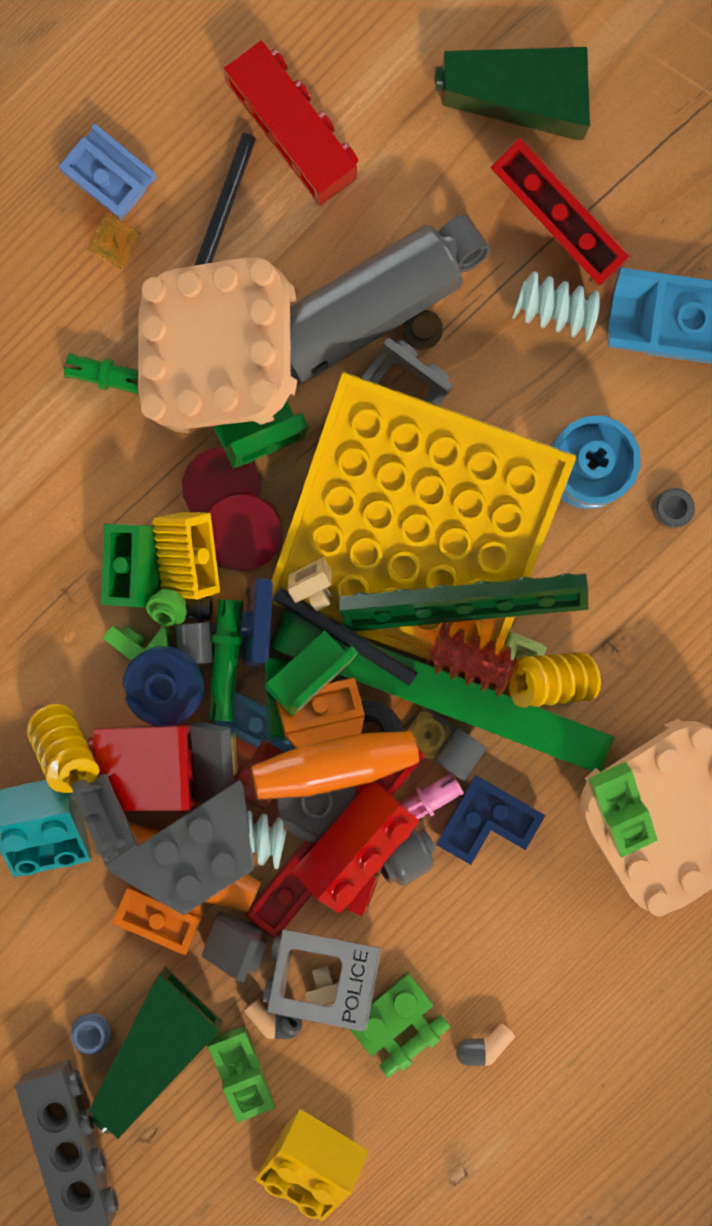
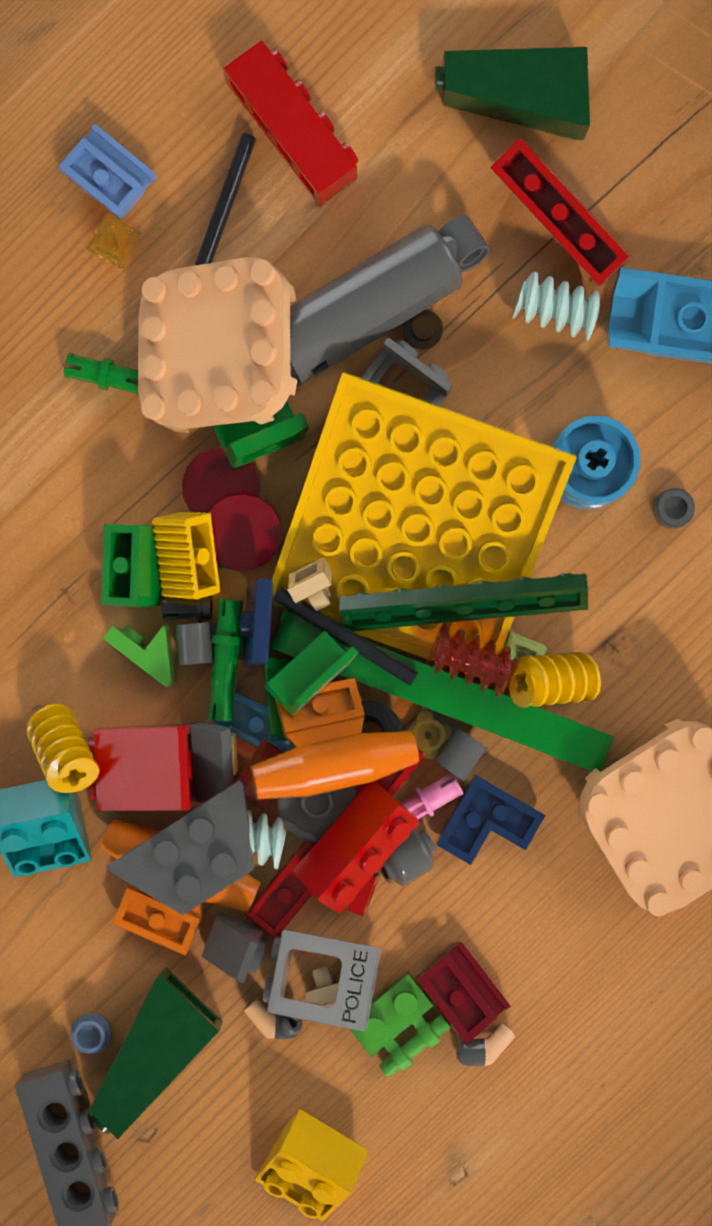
(104, 819): dark grey hinge -> none
(163, 686): dark blue tile -> none
(167, 608): bright green plate -> none
(241, 1074): bright green slope -> none
(462, 992): none -> dark red plate
(622, 809): bright green slope -> none

